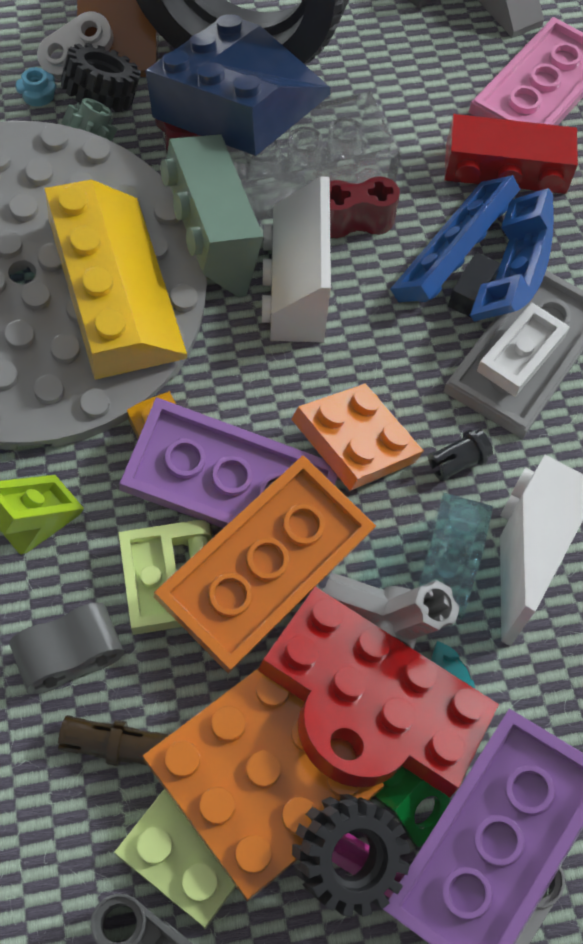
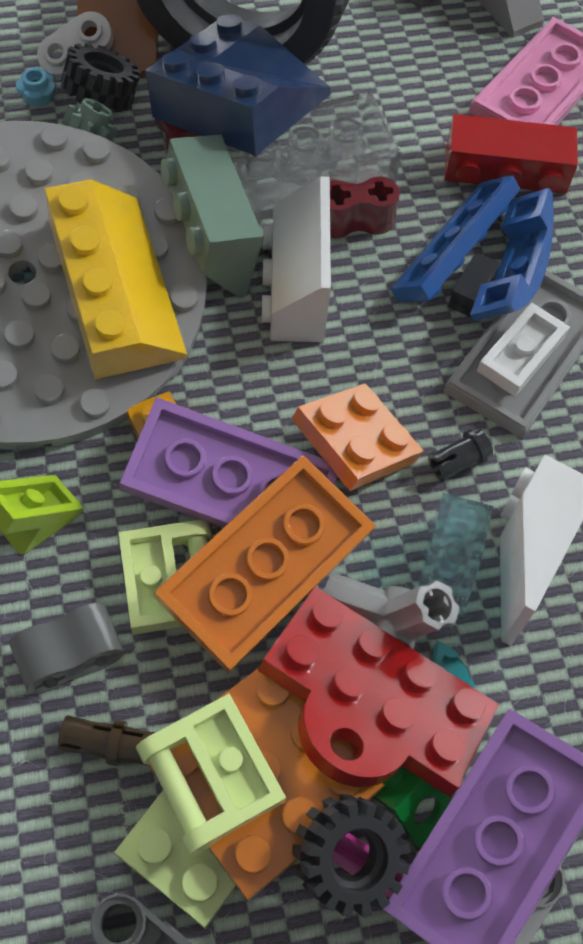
(229, 764): none -> yellowish green plate

